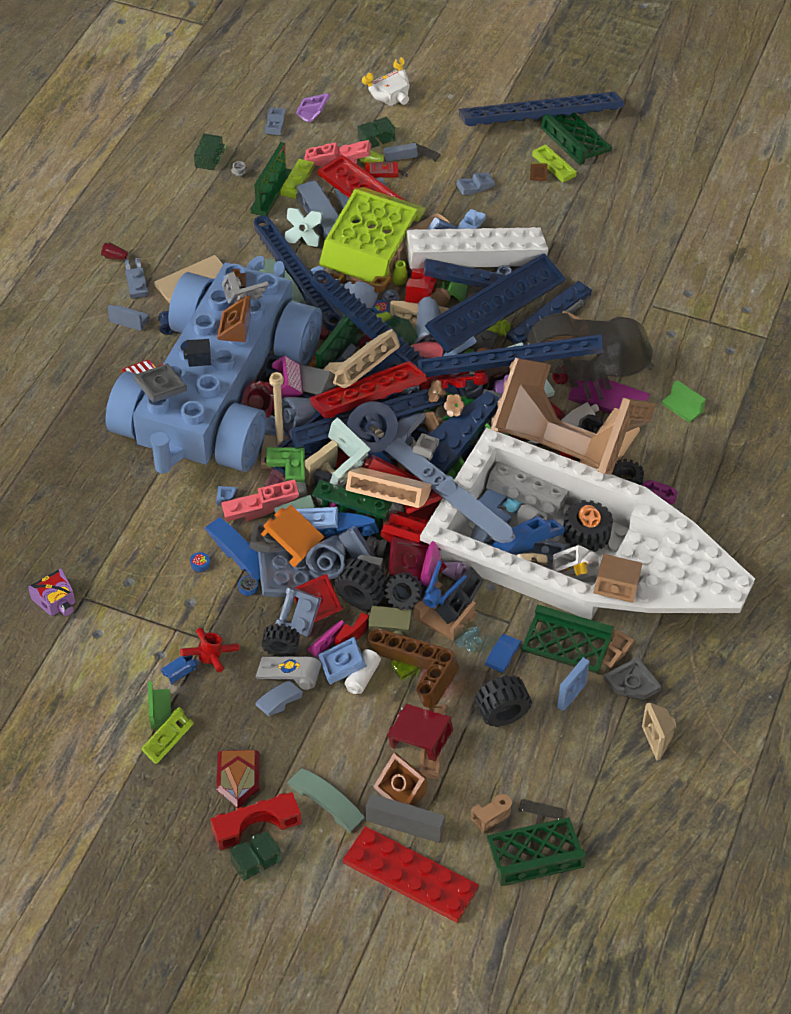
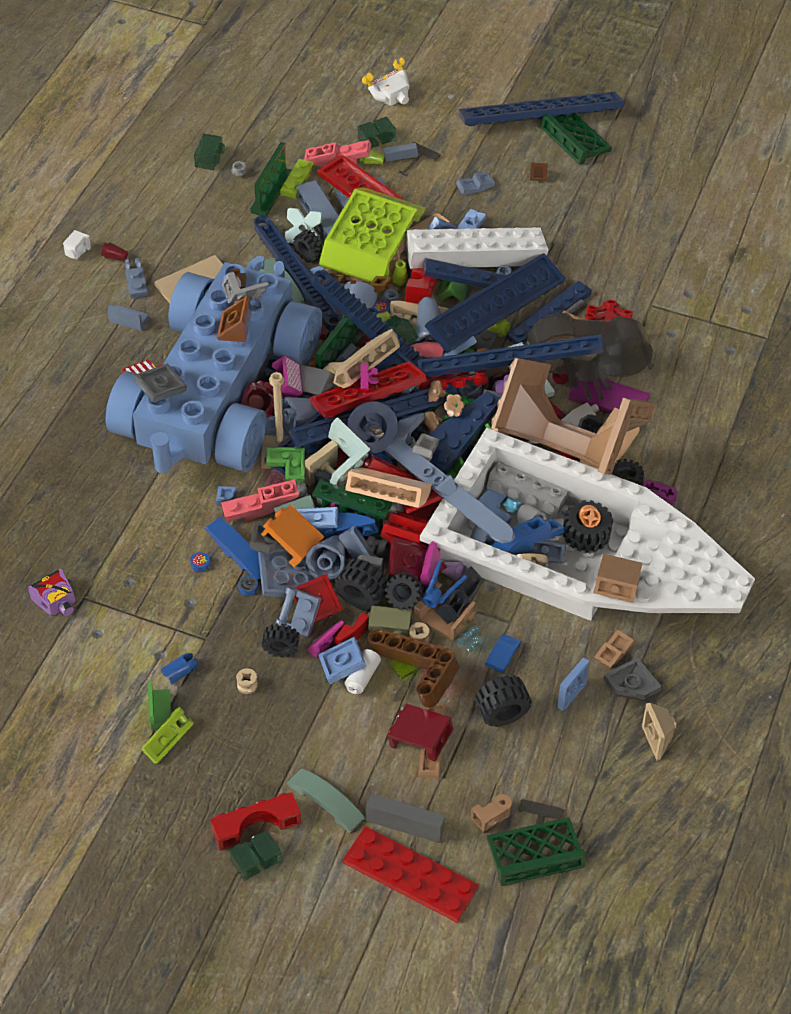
(76, 244): none -> white brick
(164, 327): dark blue bush -> none
(198, 352): black brick -> none
(210, 649): red bar -> none
(238, 774): tile -> none
(245, 686): none -> tan wheel
(275, 121): sand blue slope -> none
(277, 698): sand blue slope -> none
(301, 669): light grey door -> none
(308, 245): none -> black tyre
(312, 107): medium lavender slope -> none
(366, 376): none -> dark pink tile
(382, 169): red tile -> none
(401, 781): dark orange slope -> none
(419, 628): none -> tan wheel
(441, 296): medium nougat tile -> none
(556, 164): lime plate -> none
(573, 623): dark green fence -> none
(576, 562): white torso -> none
(610, 309): none -> red plant
(684, 402): bright green panel -> none

